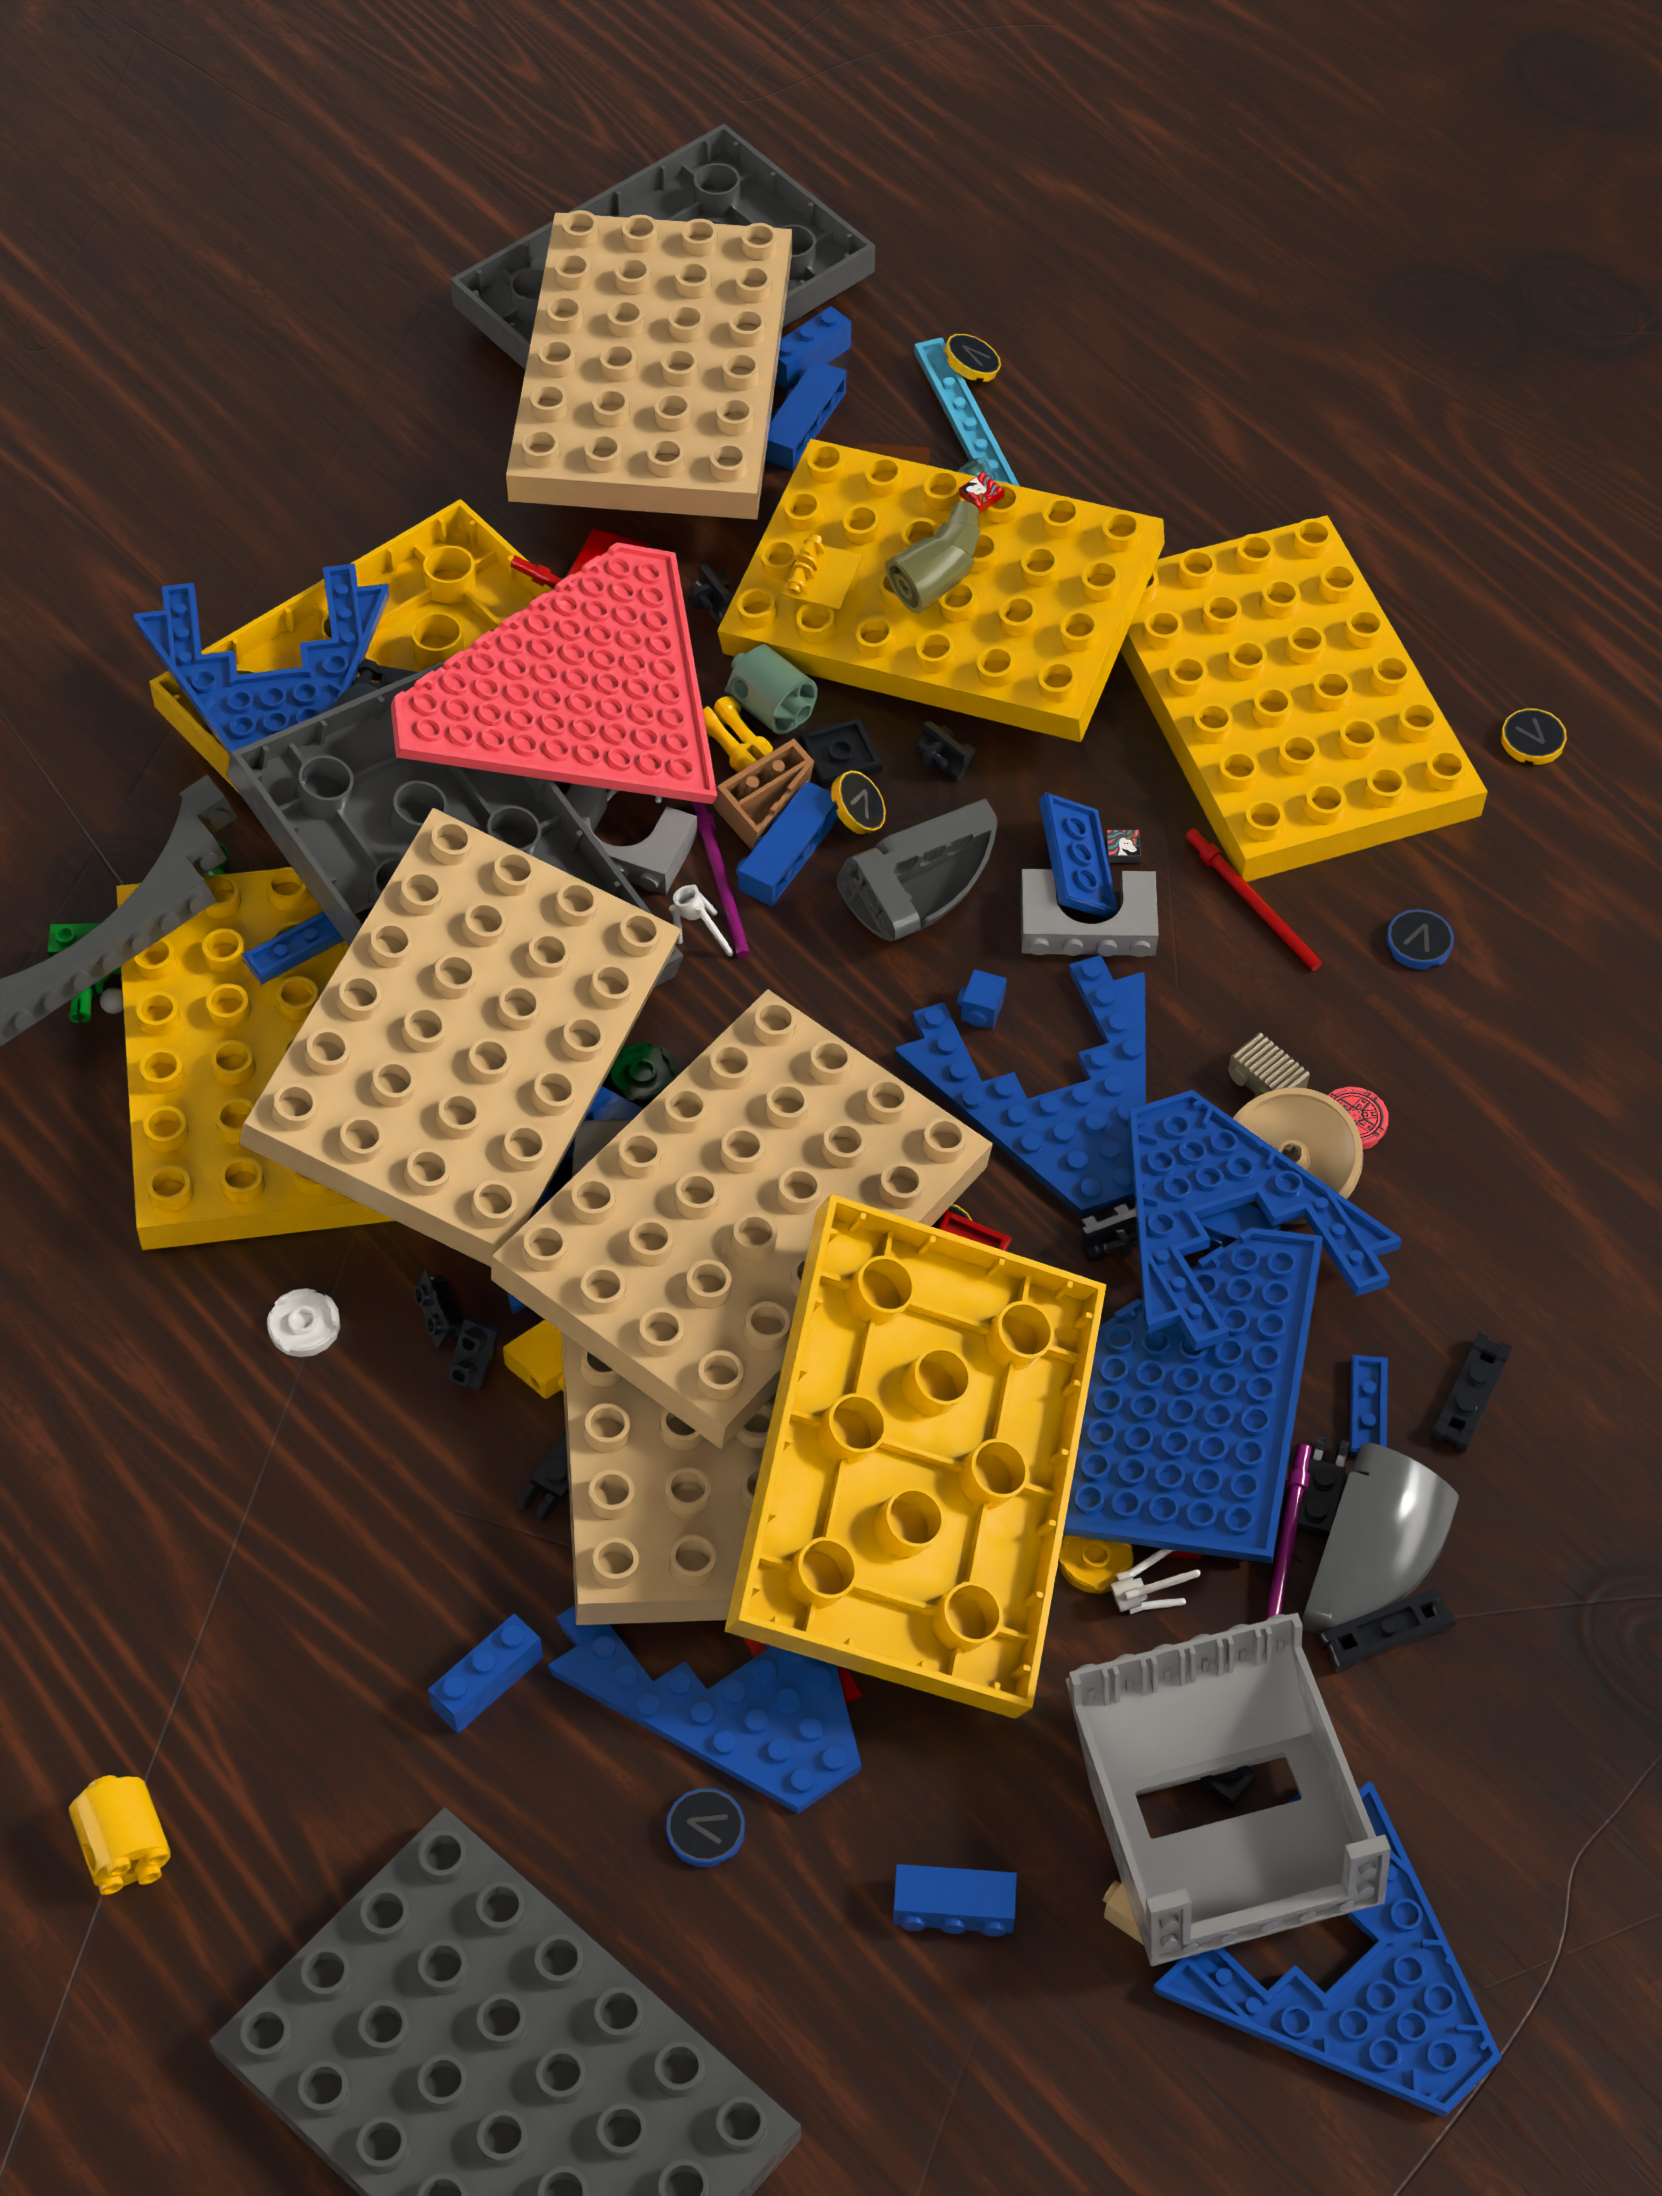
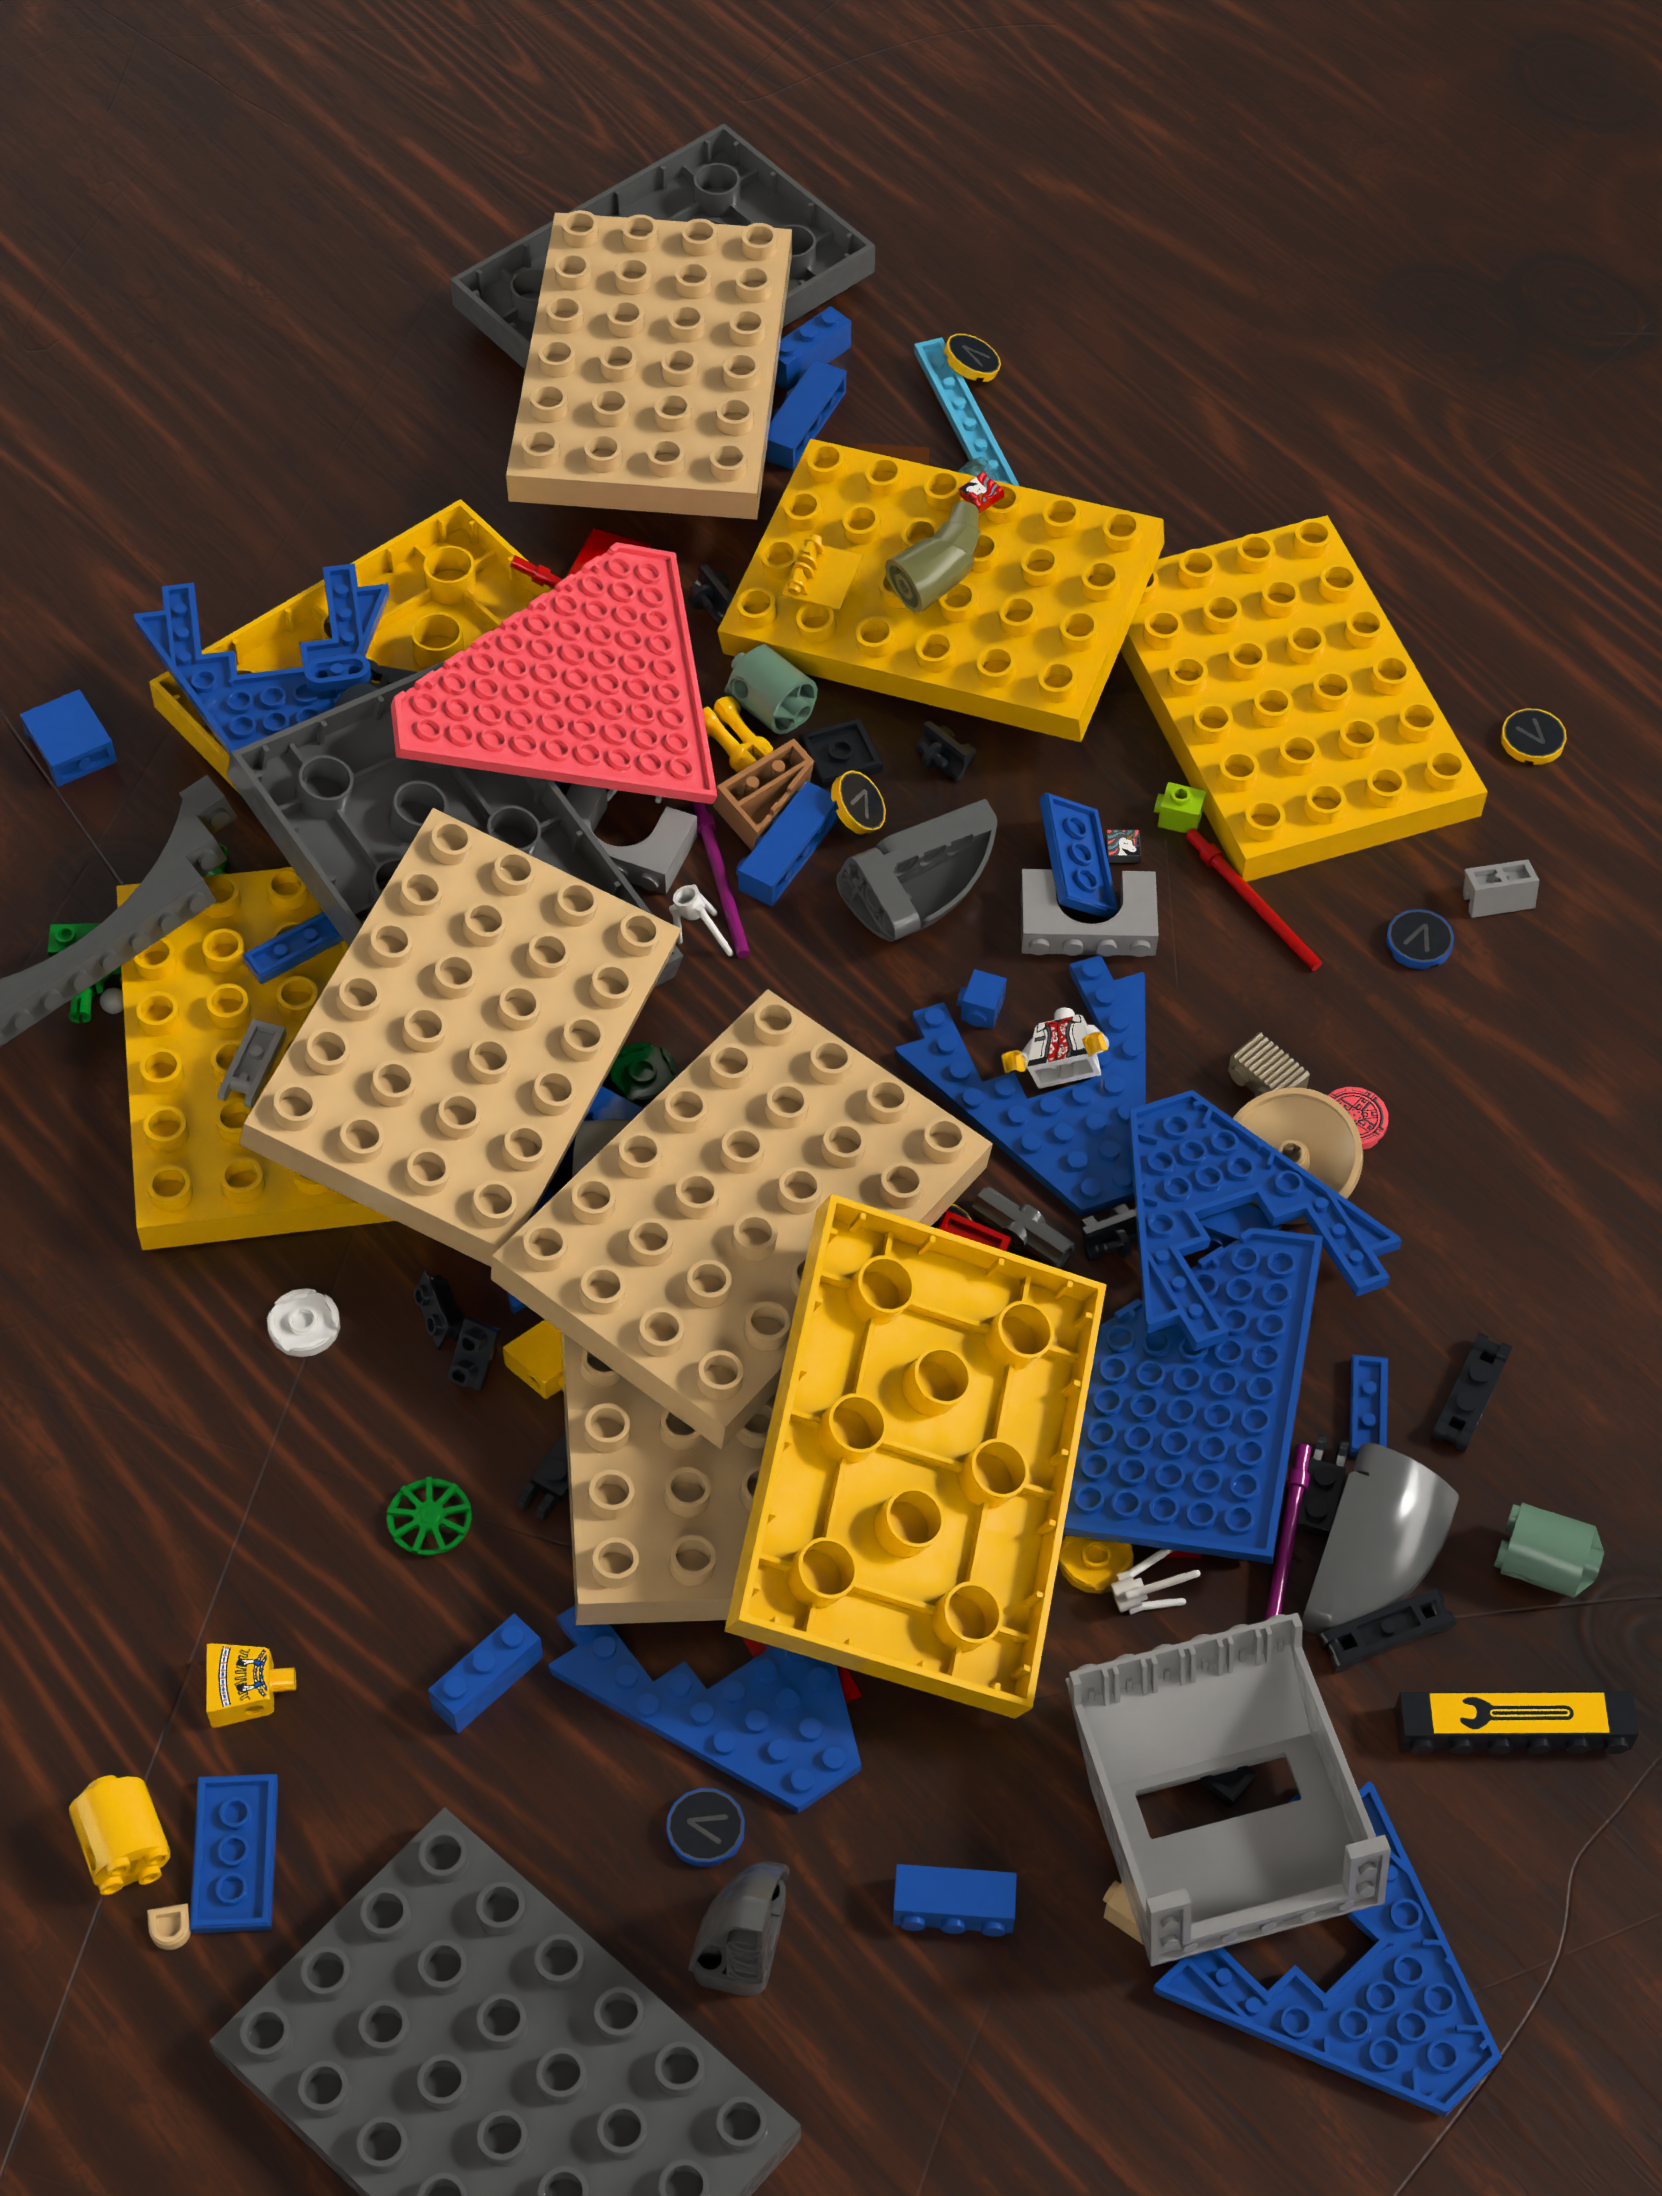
(69, 737): none -> blue panel
(169, 1926): none -> tan tile
(234, 1854): none -> blue tile
(243, 1683): none -> yellow torso
(253, 1061): none -> light grey hinge
(337, 672): none -> blue plate
(429, 1515): none -> green wheel
(742, 1931): none -> dark grey panel
(1024, 1226): none -> dark grey piece
(1060, 1051): none -> torso
(1180, 807): none -> lime brick
(1500, 888): none -> light grey hinge
(1516, 1721): none -> brick
(1550, 1550): none -> sand green cylinder

